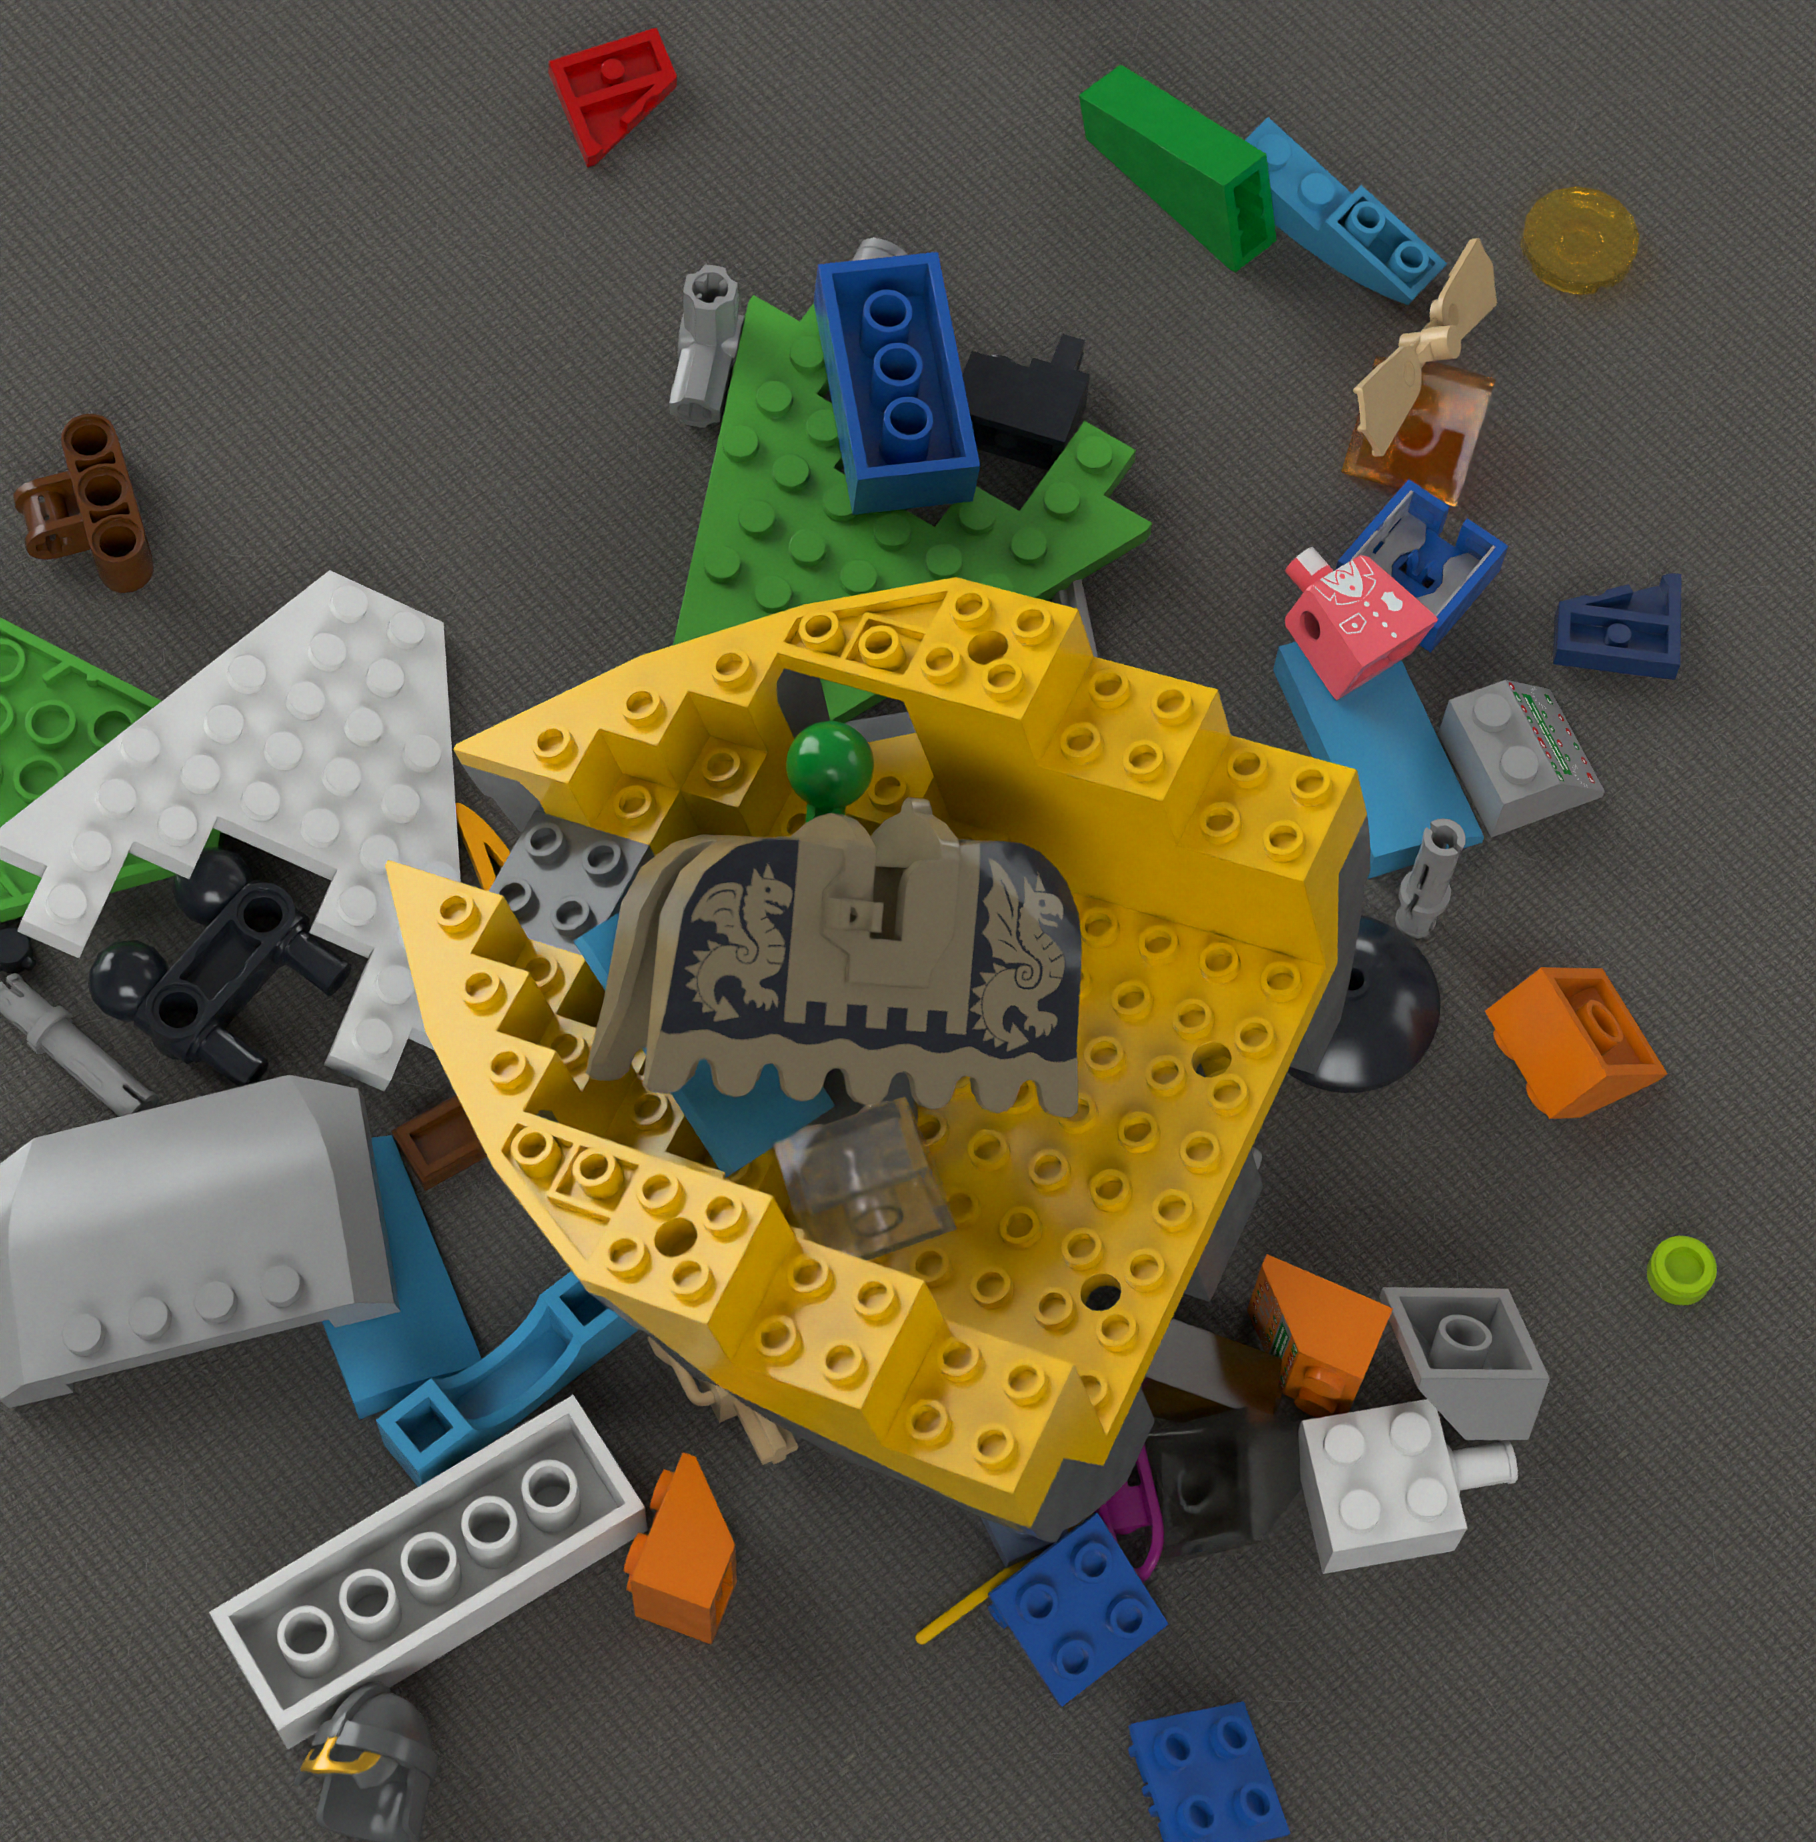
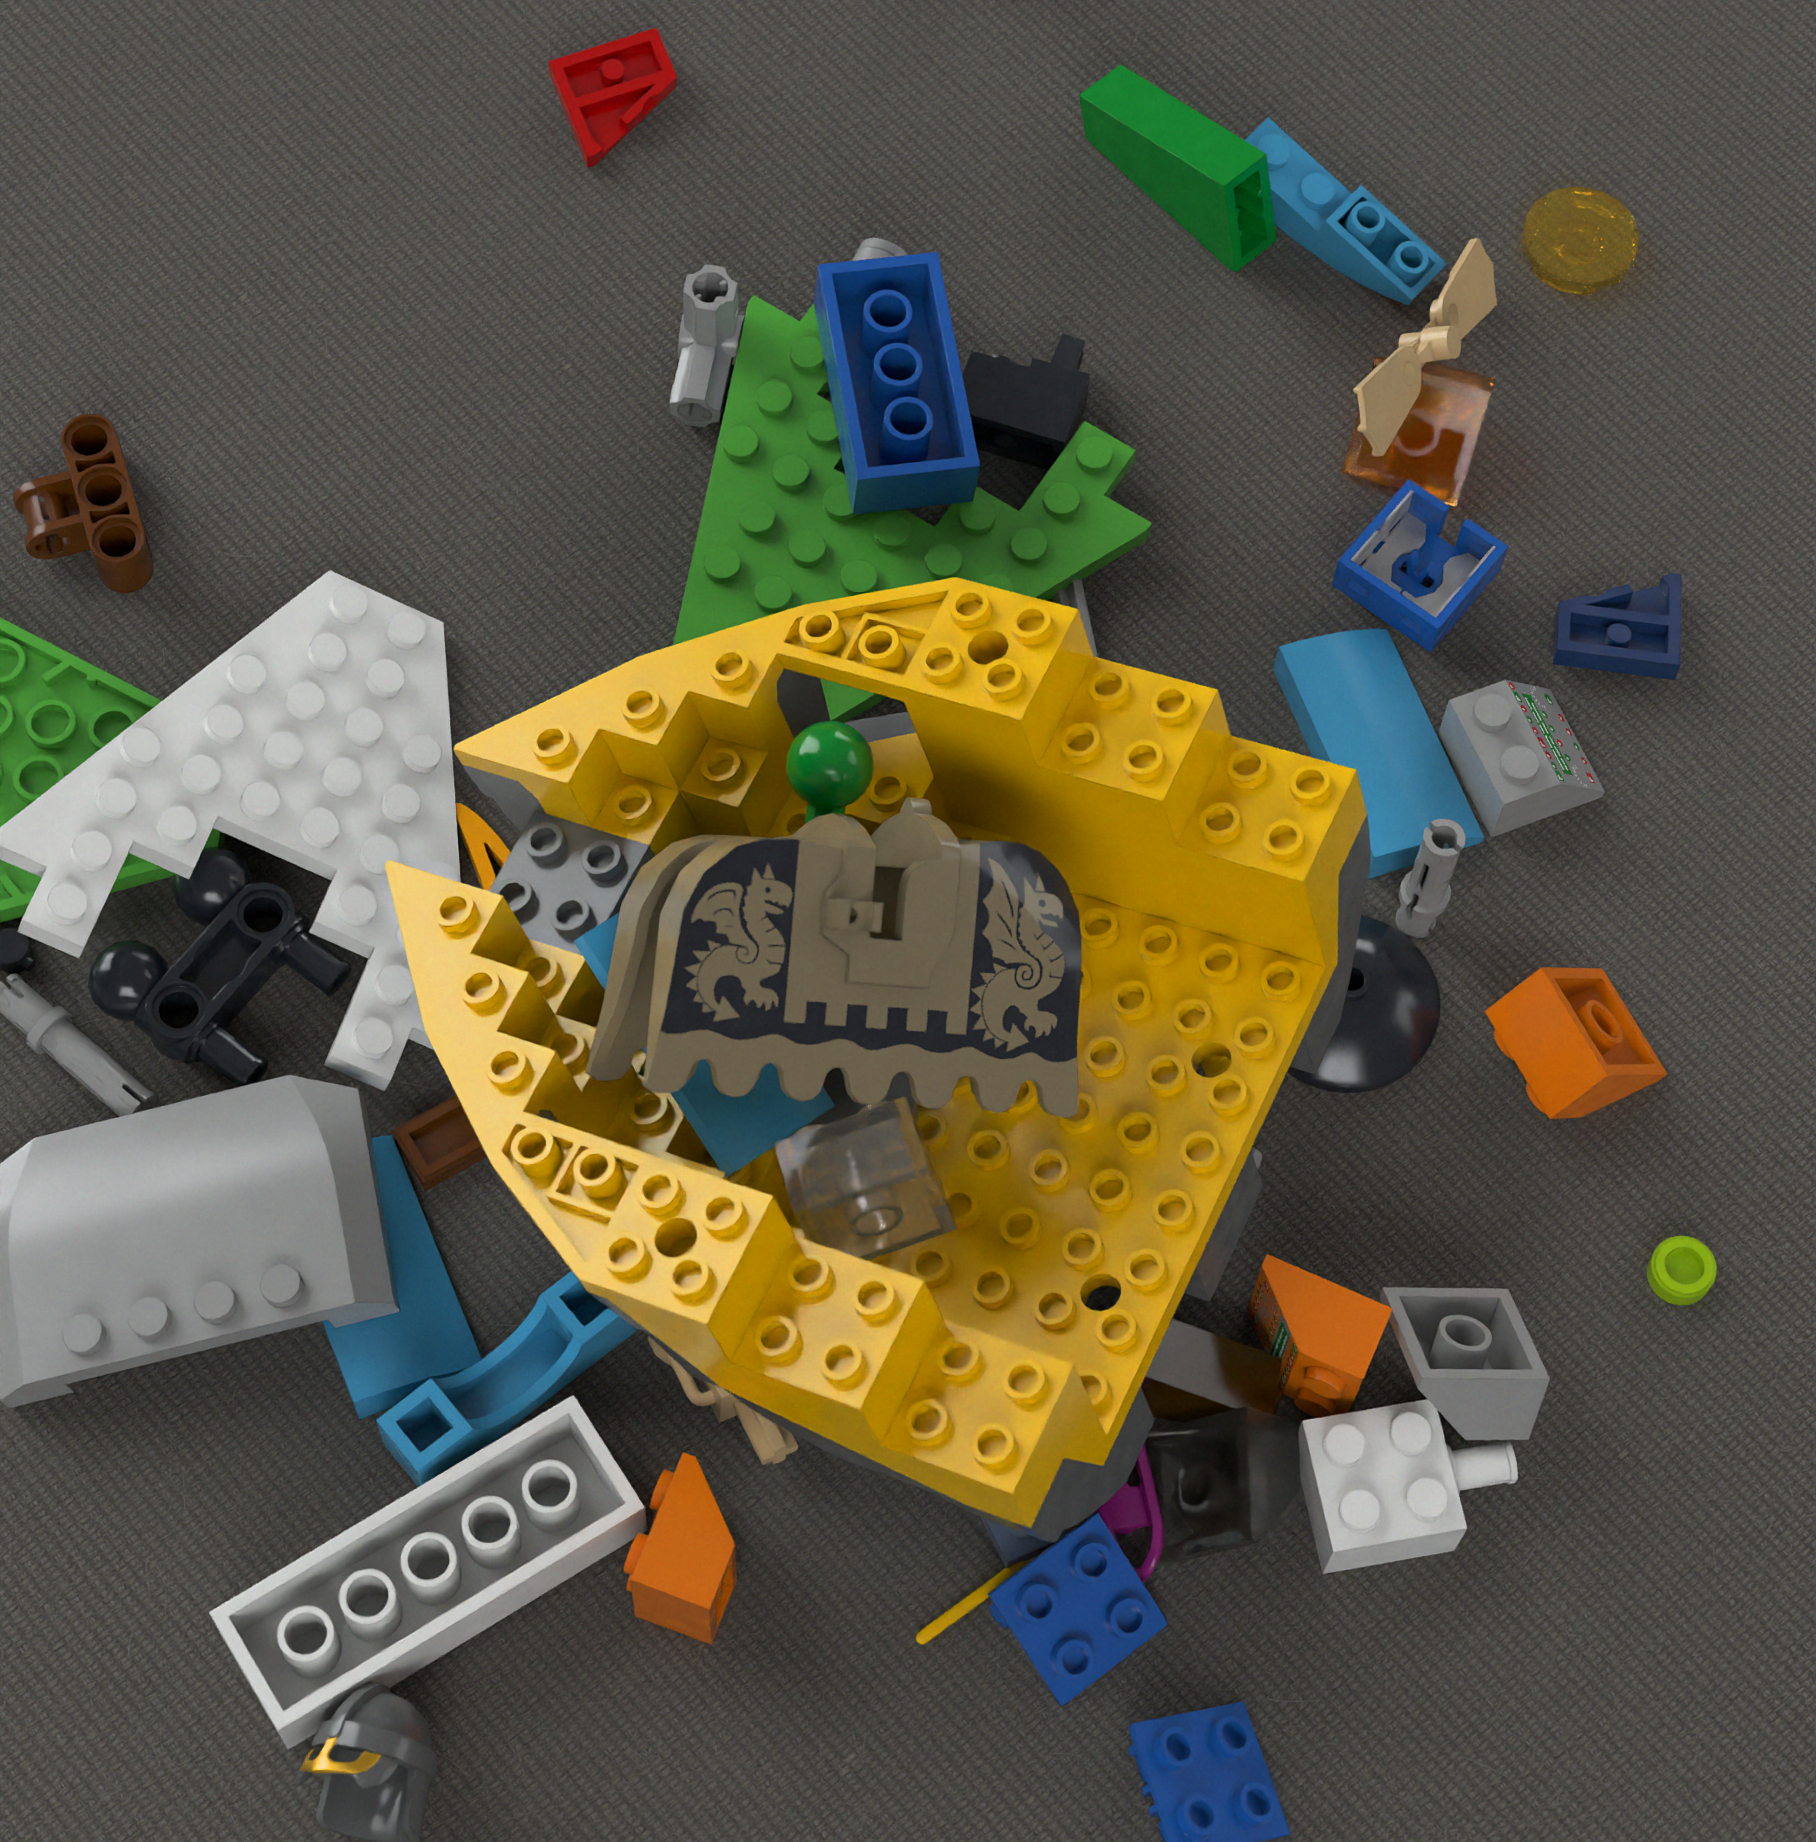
(1353, 620): coral torso -> none

